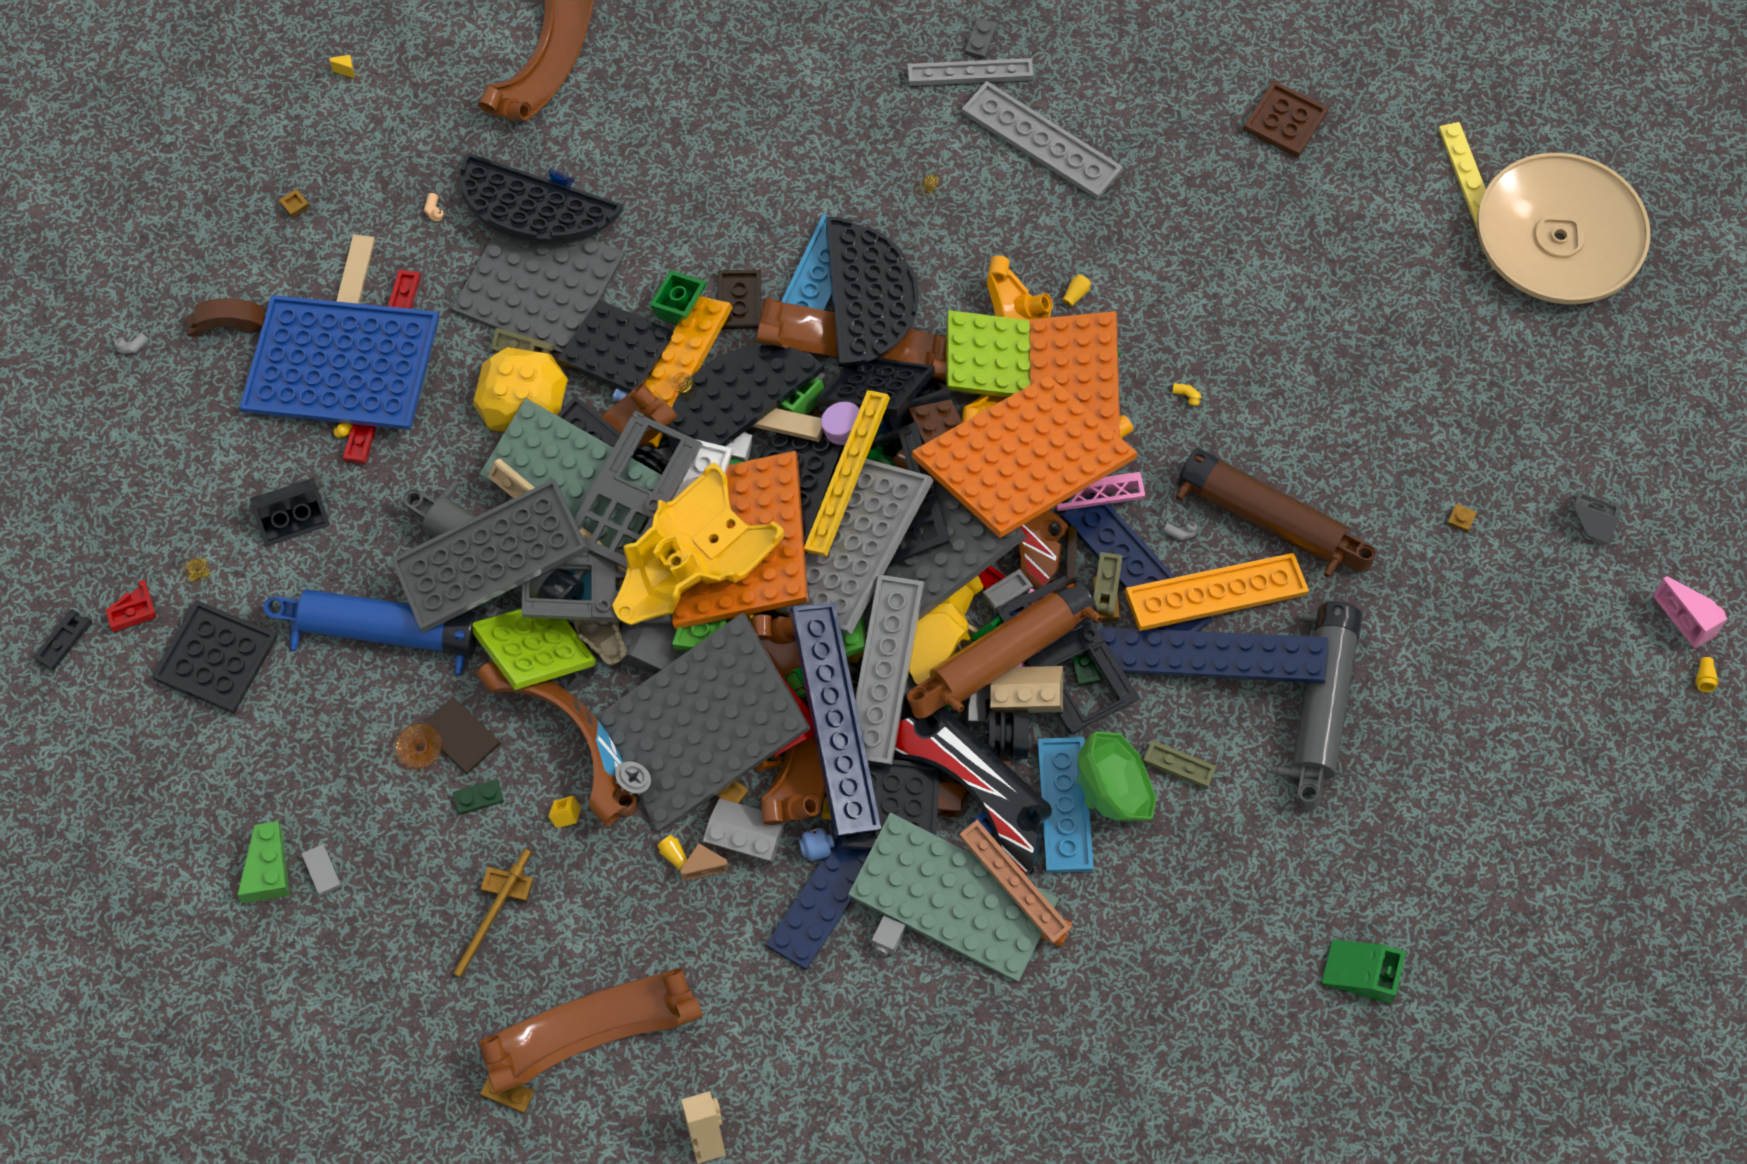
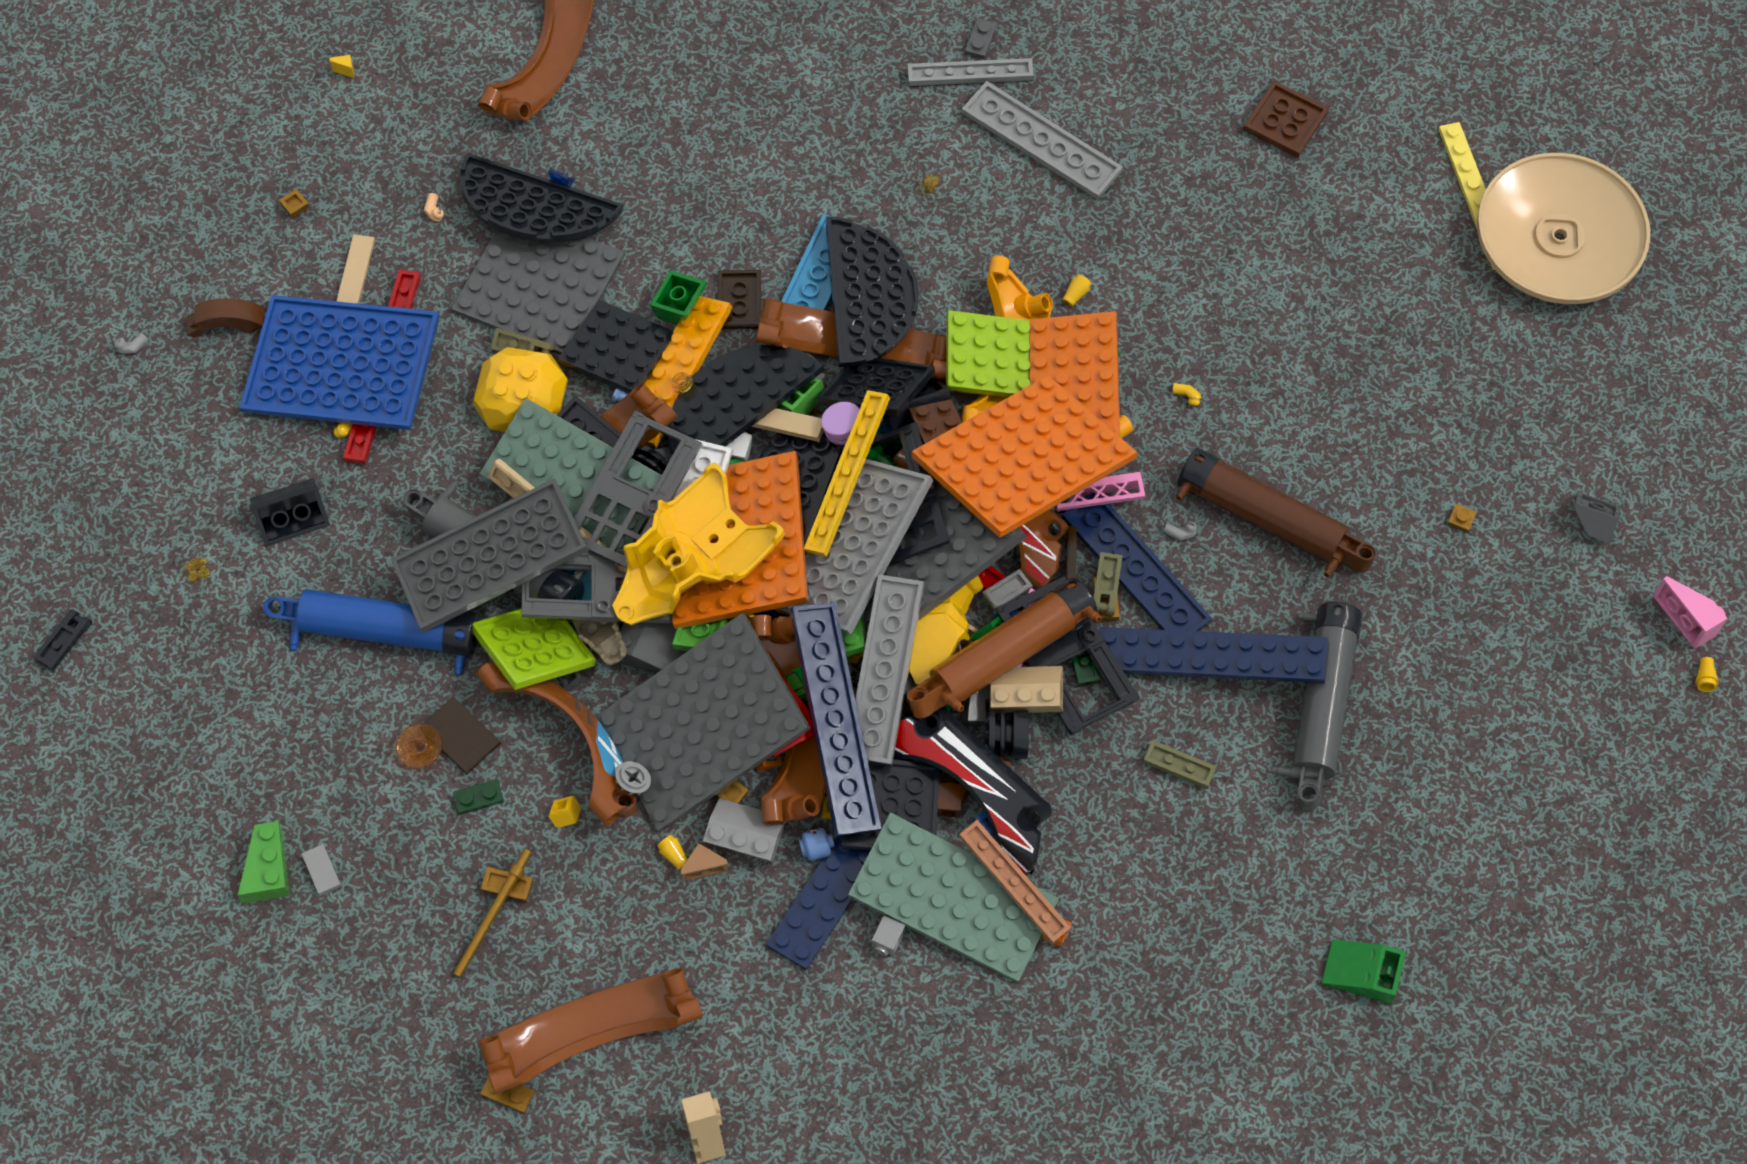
(131, 609): red wing -> none
(215, 656): black plate -> none
(1068, 828): dark azure plate -> none
(1115, 778): bright green rock -> none
(1216, 591): light orange plate -> none

